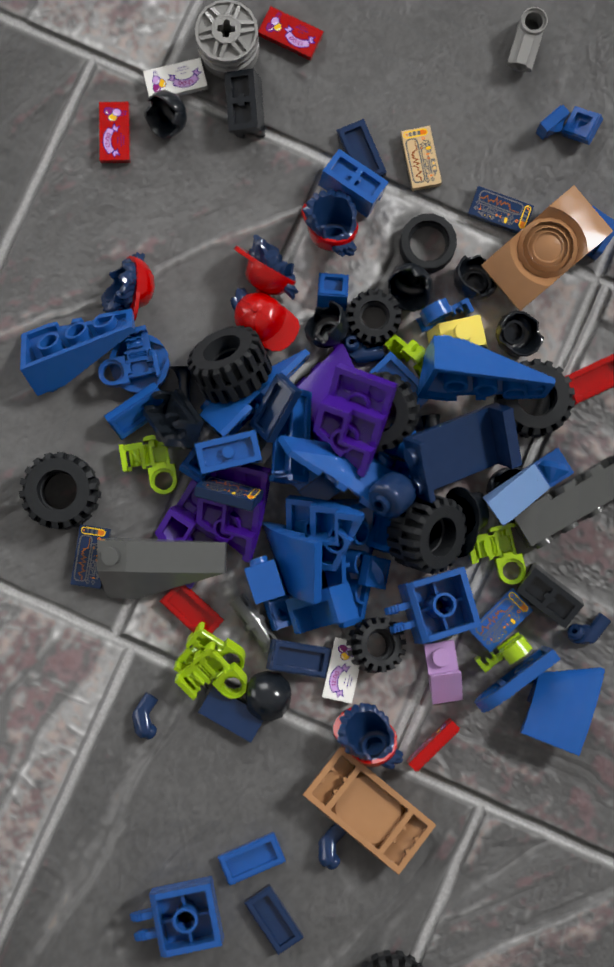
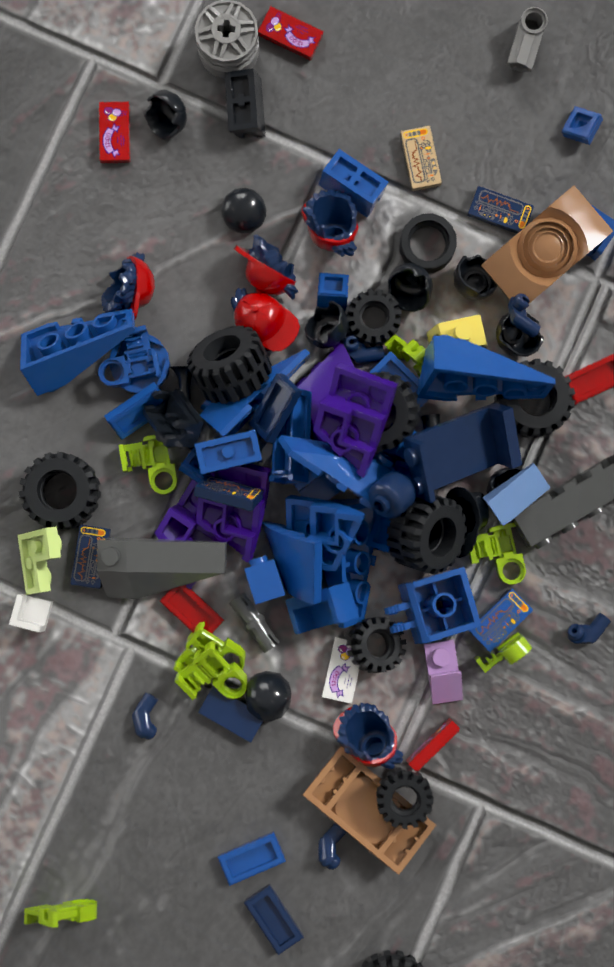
(31, 613): none -> white panel
(35, 550): none -> yellowish green plate
(49, 915): none -> lime piece
(174, 932): blue hinge -> none
(177, 78): white tile -> none
(243, 210): none -> black hair
(278, 612): blue tile -> none
(298, 658): dark blue tile -> none
(359, 145): dark blue tile -> none
(374, 572): blue tile -> none
(408, 816): none -> black tyre
(439, 310): blue piece -> none
(516, 678): blue tile -> none
(518, 316): none -> dark blue arm
(550, 595): black hinge -> none
(553, 123): blue tile -> none
(554, 467): blue tile -> none
(563, 707): blue slope -> none

